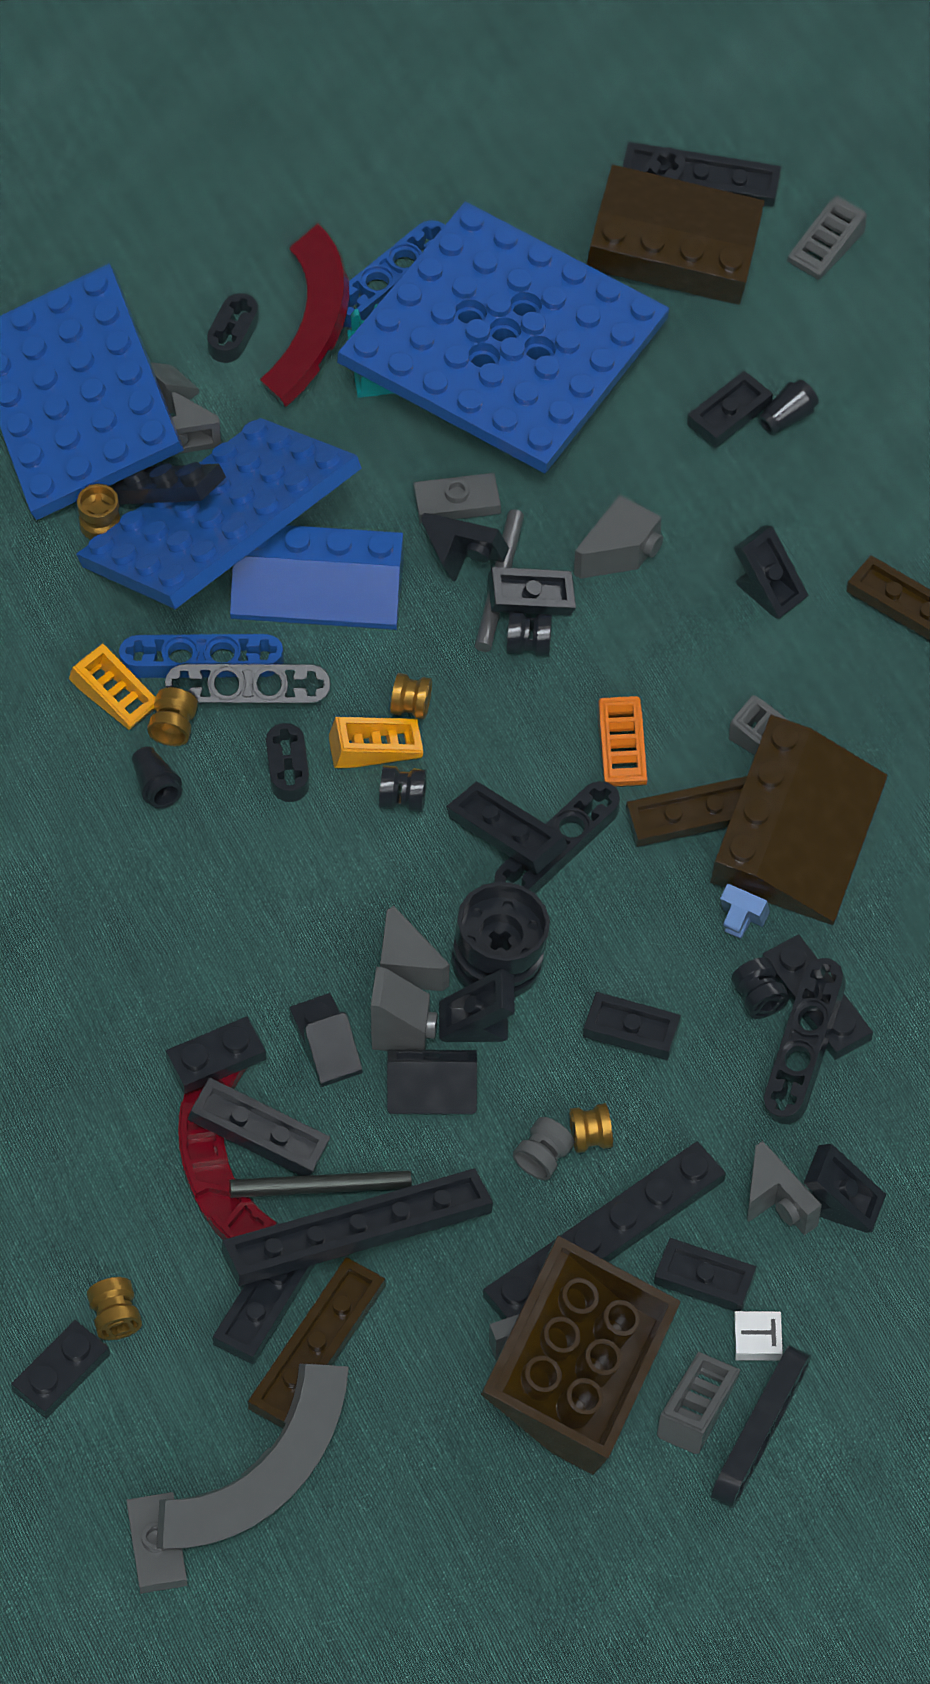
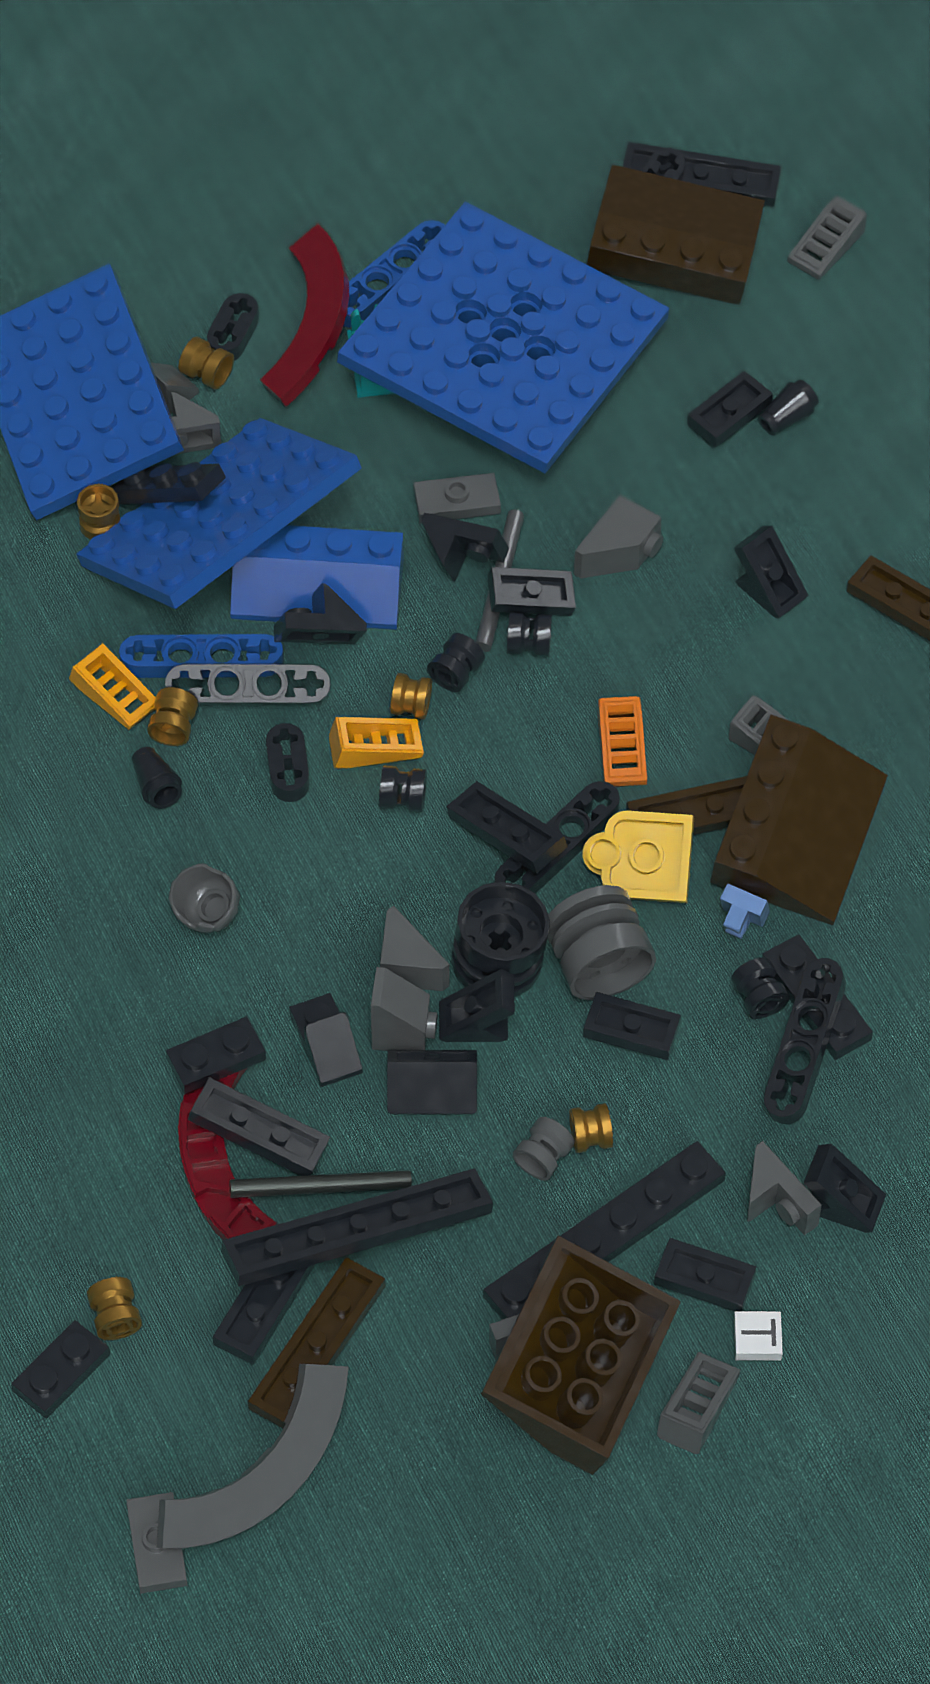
(204, 898): none -> dark grey hair
(205, 362): none -> pearl gold wheel
(329, 623): none -> black slope
(456, 662): none -> black wheel
(600, 942): none -> dark grey wheel
(644, 855): none -> yellow plate
(761, 1426): black beam -> none

